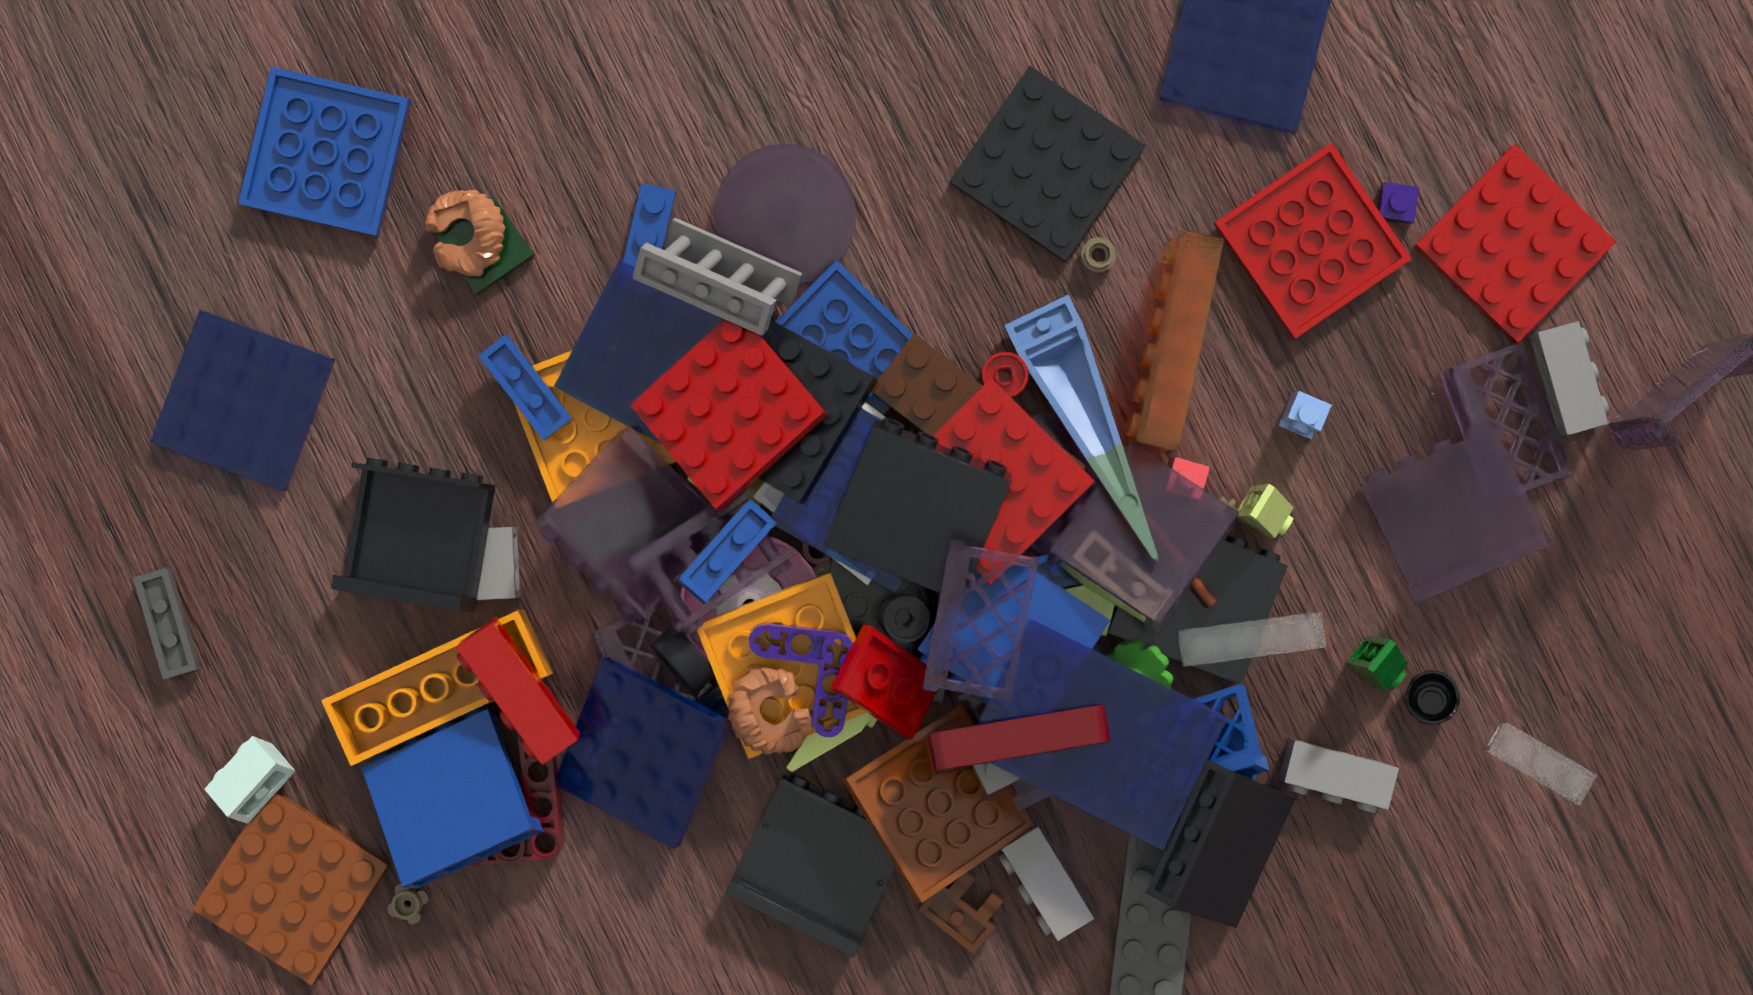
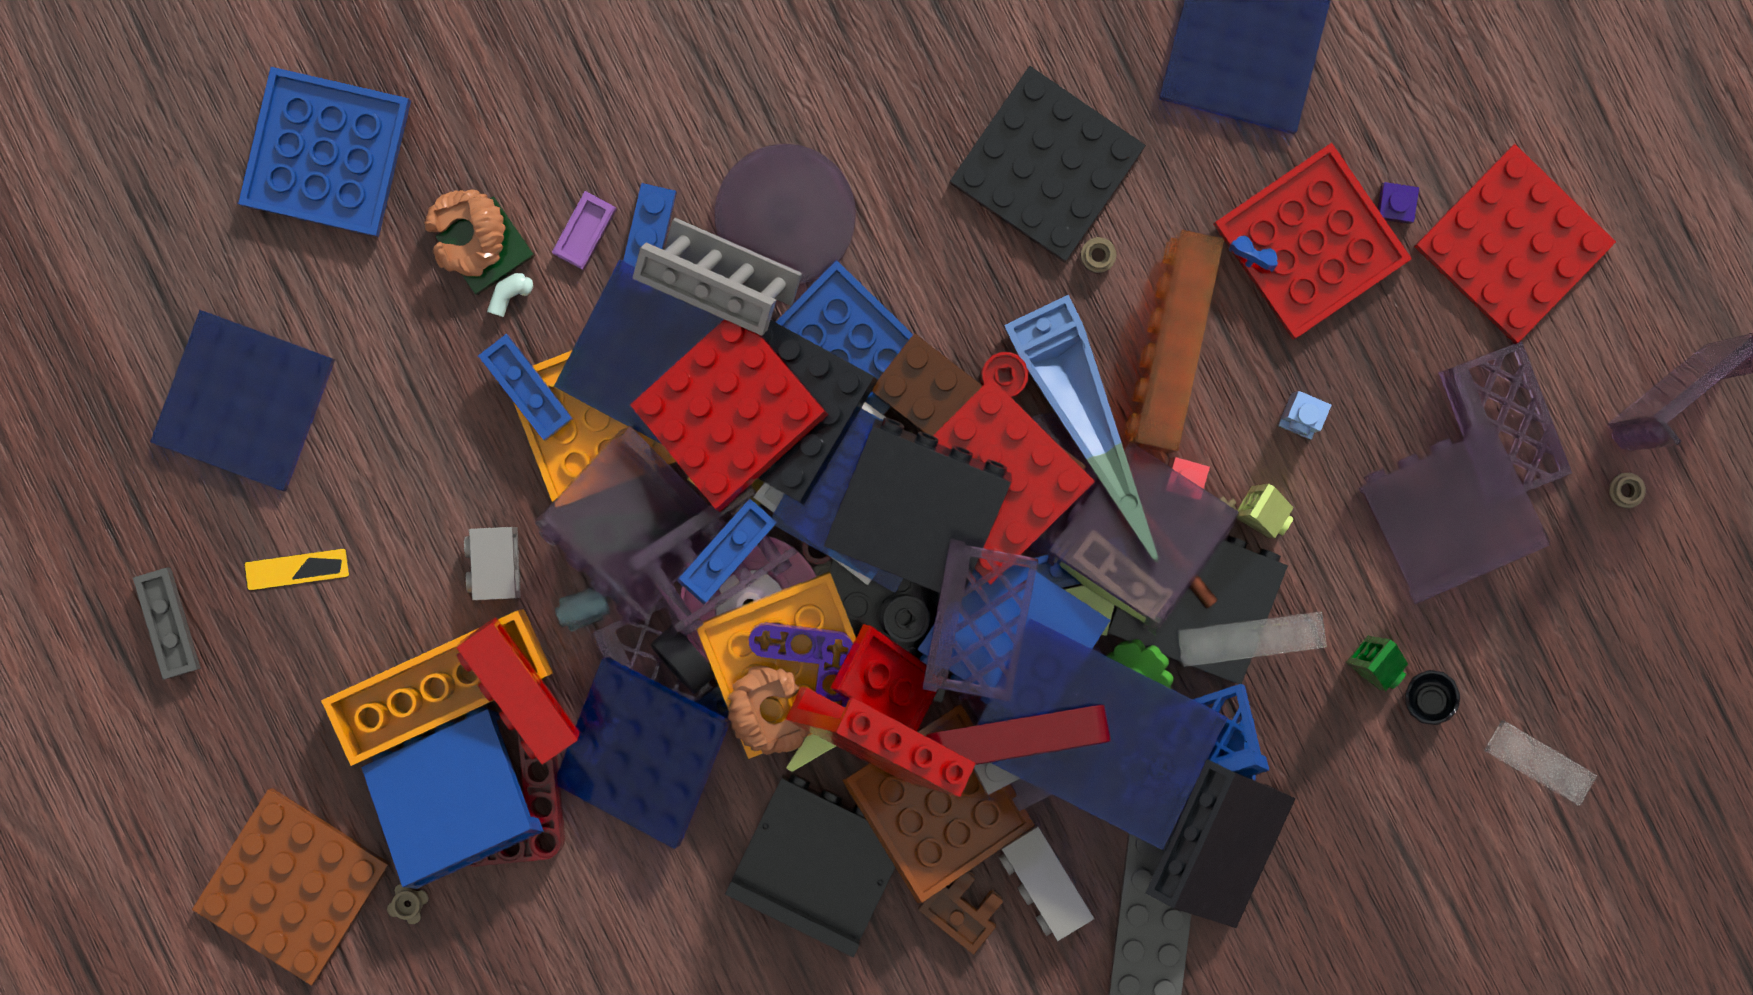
(249, 779): light aqua brick -> none
(296, 569): none -> yellow sticker
(418, 536): black panel -> none
(506, 289): none -> light aqua arm
(582, 609): none -> clear light blue brick
(584, 230): none -> medium lavender tile
(882, 742): none -> red panel
(1244, 247): none -> blue piece
(1338, 775): light grey brick -> none
(1569, 378): light grey brick -> none
(1637, 490): none -> dark tan plate

